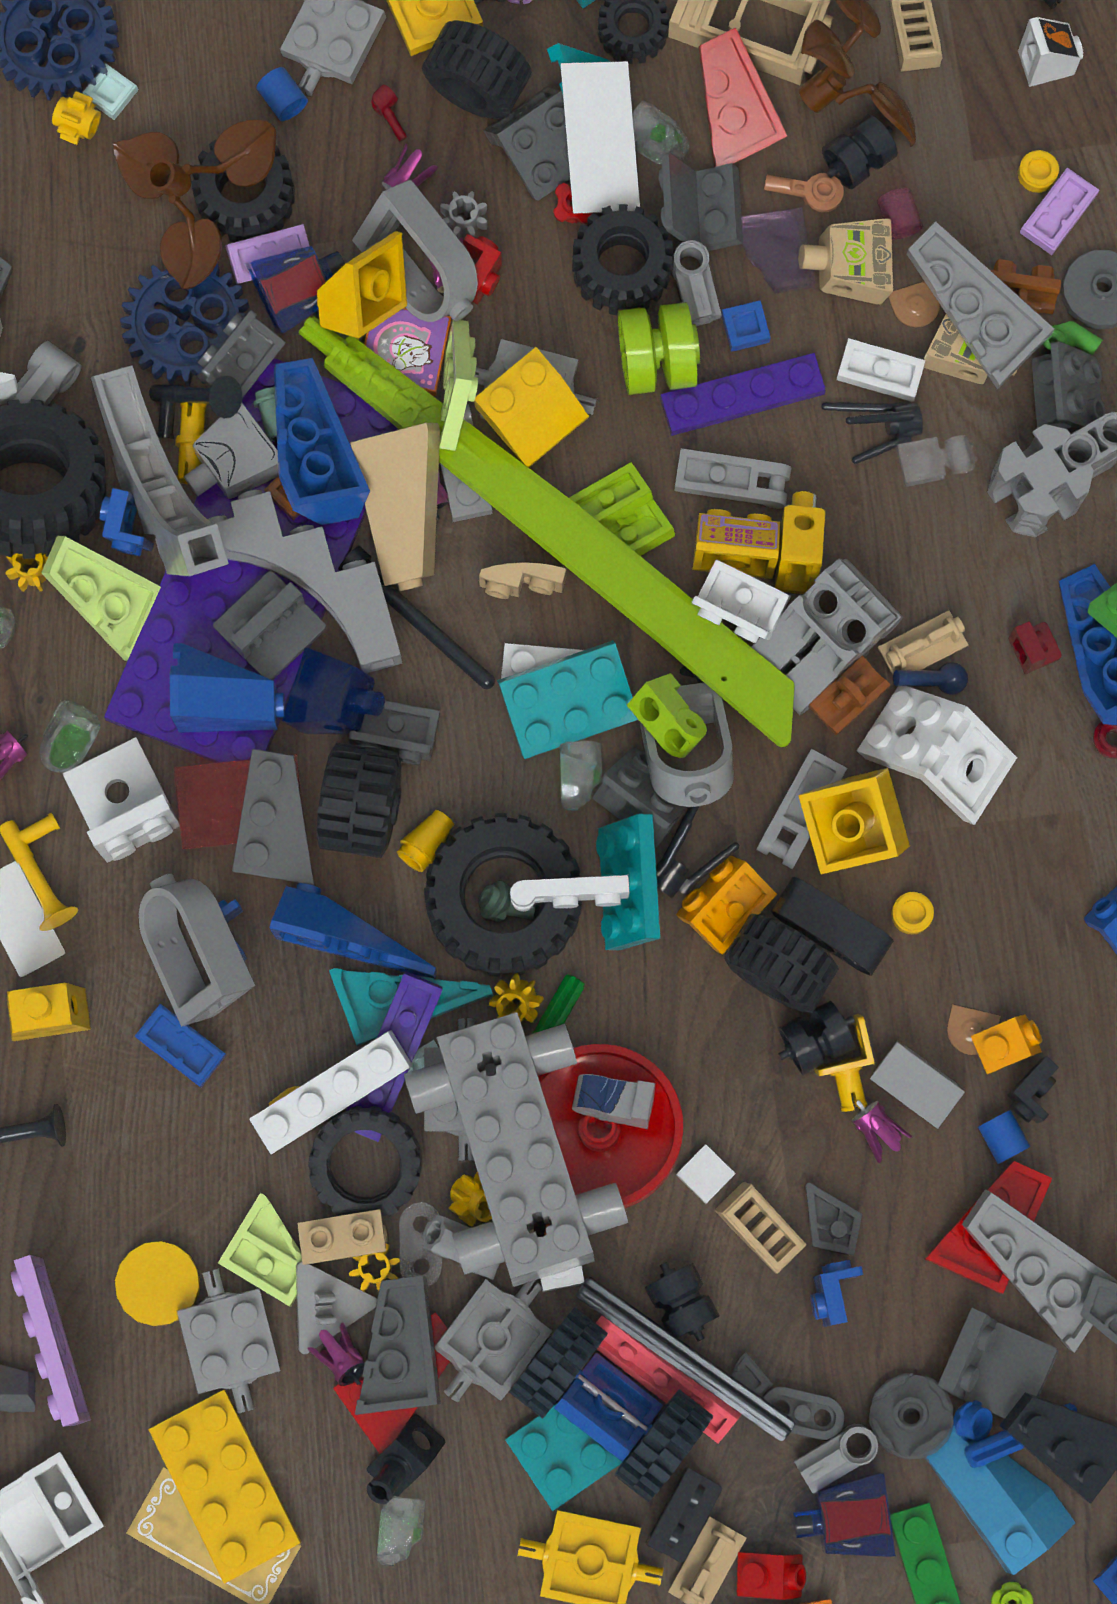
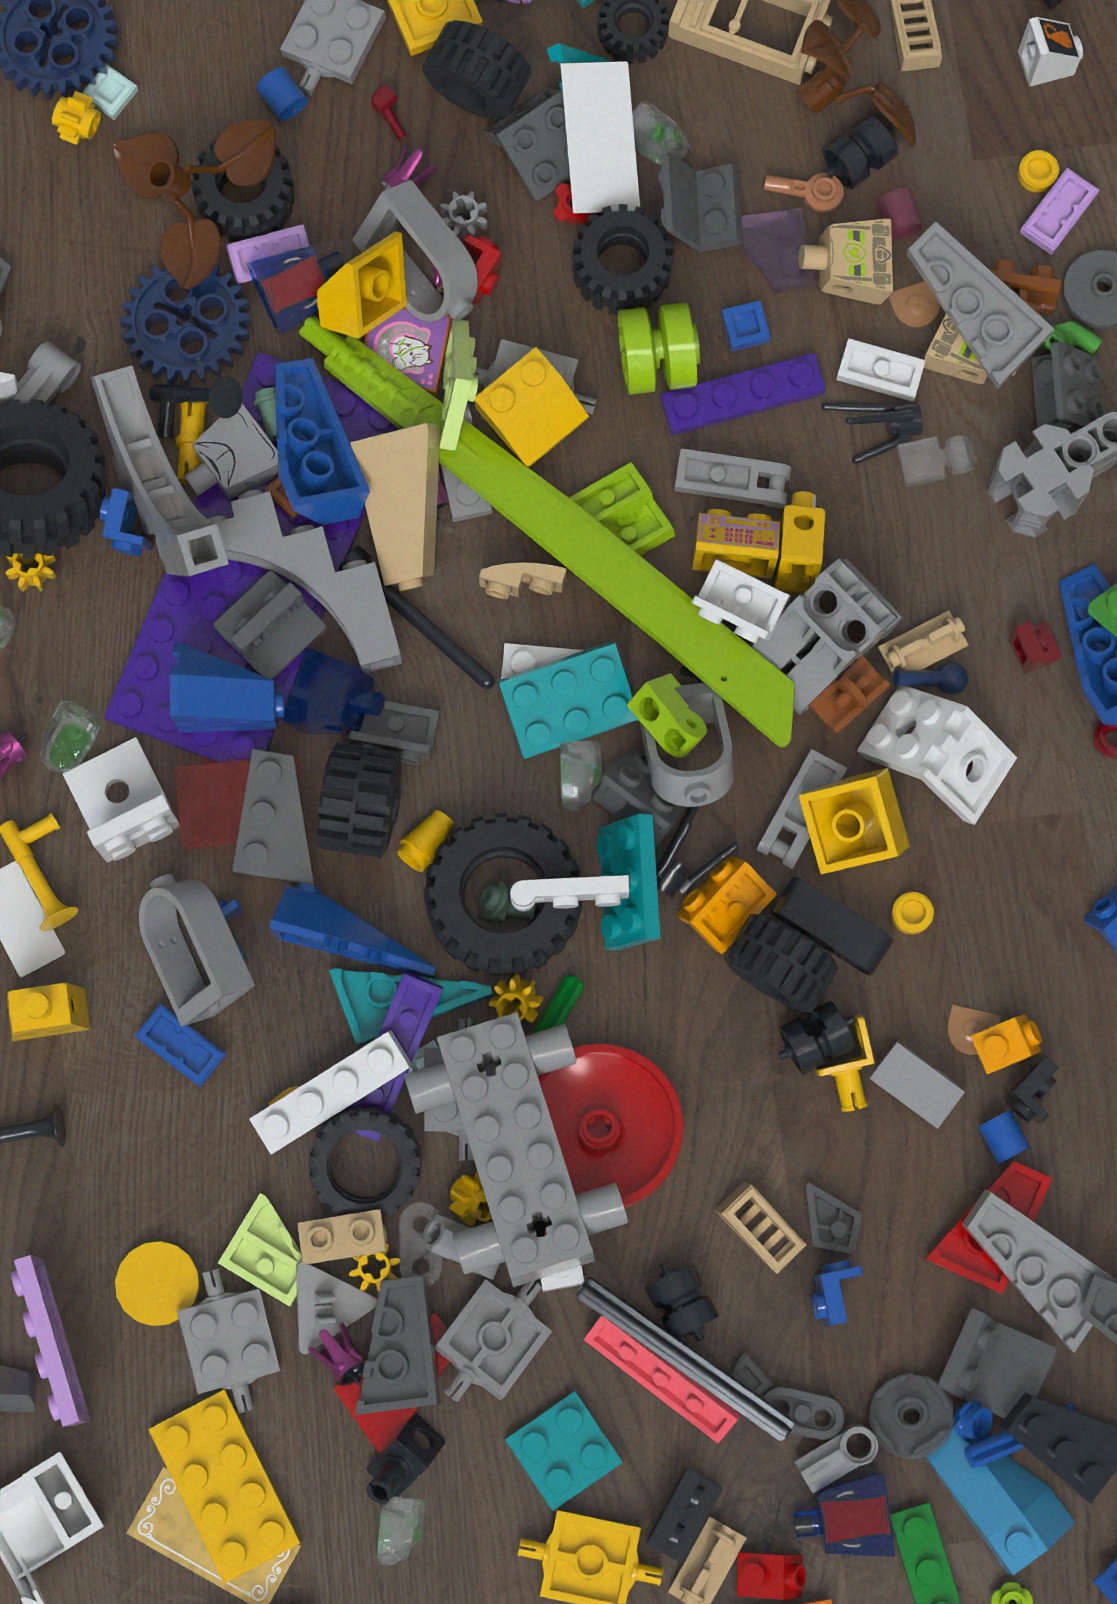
(102, 592): yellowish green wing -> none
(242, 354): dark grey bracket -> none
(611, 1406): black plate -> none
(614, 1100): leg -> none
(696, 285): light grey piece -> none
(705, 1174): white tile -> none
(736, 101): wing -> none
(874, 1120): flat silver piece -> none

